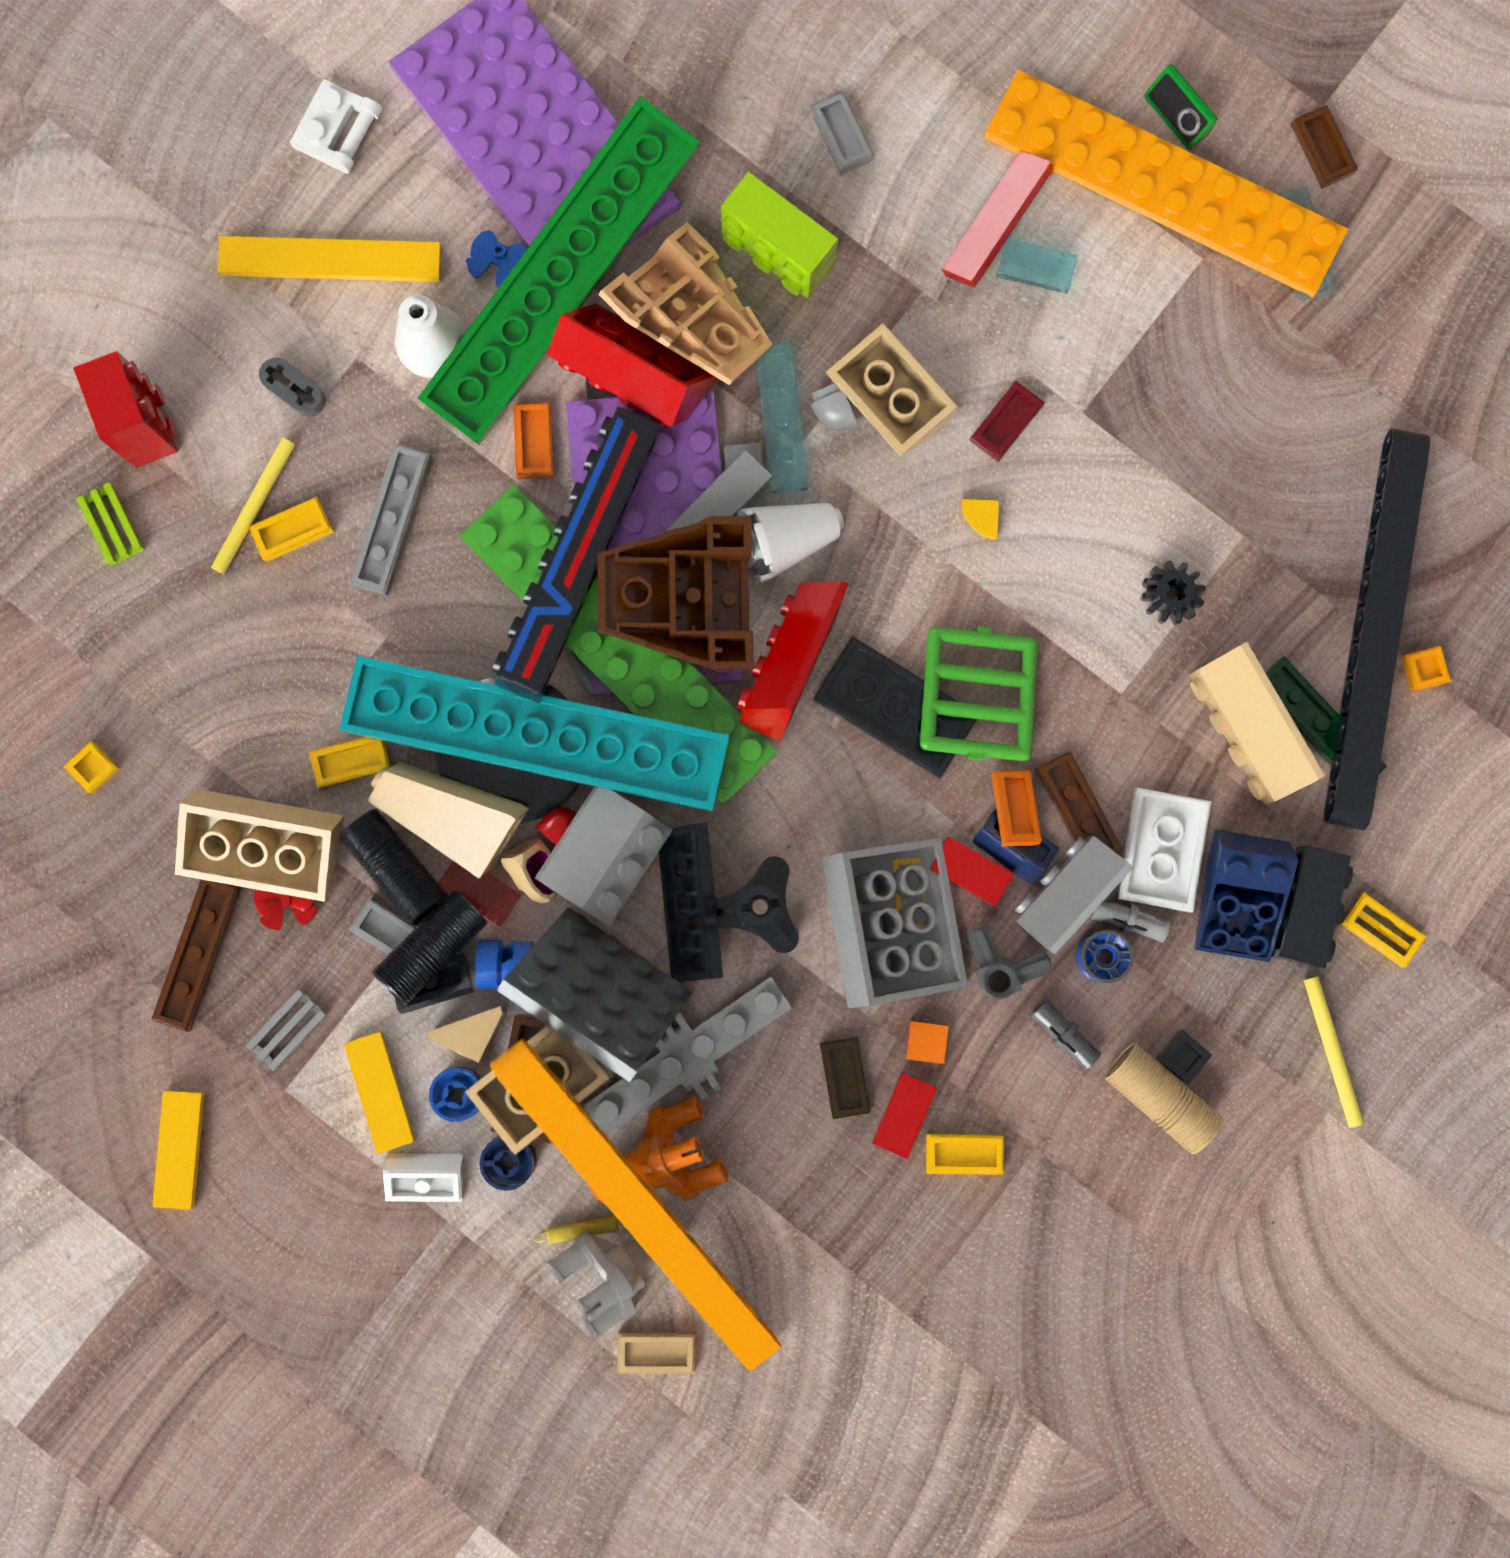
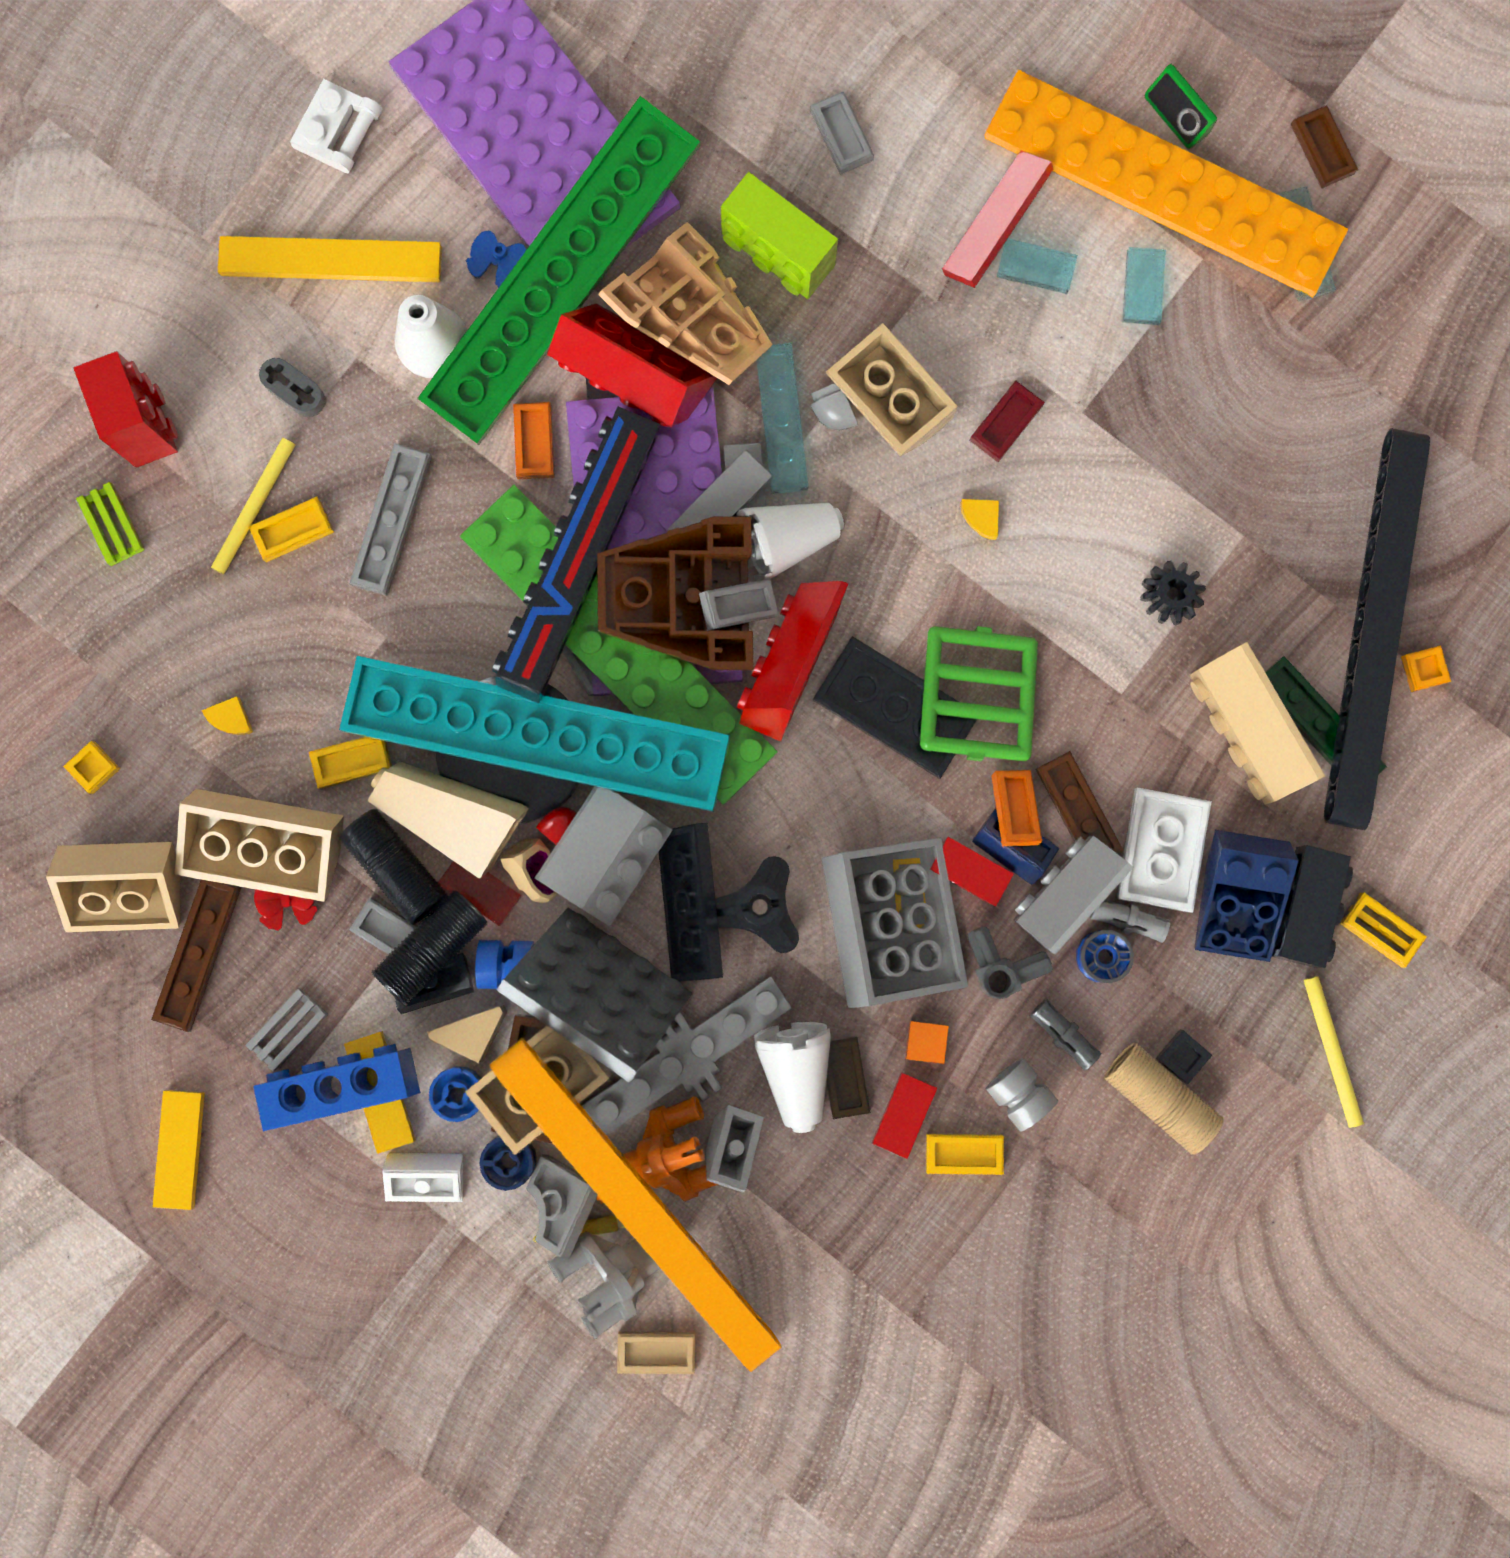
(116, 886): none -> tan slope
(229, 717): none -> yellow tile
(280, 1106): none -> blue brick
(562, 1203): none -> light grey tile
(732, 1147): none -> light grey slope
(738, 604): none -> light grey tile
(796, 1071): none -> white cone
(1025, 1098): none -> light grey wheel
(1144, 286): none -> clear light blue tile

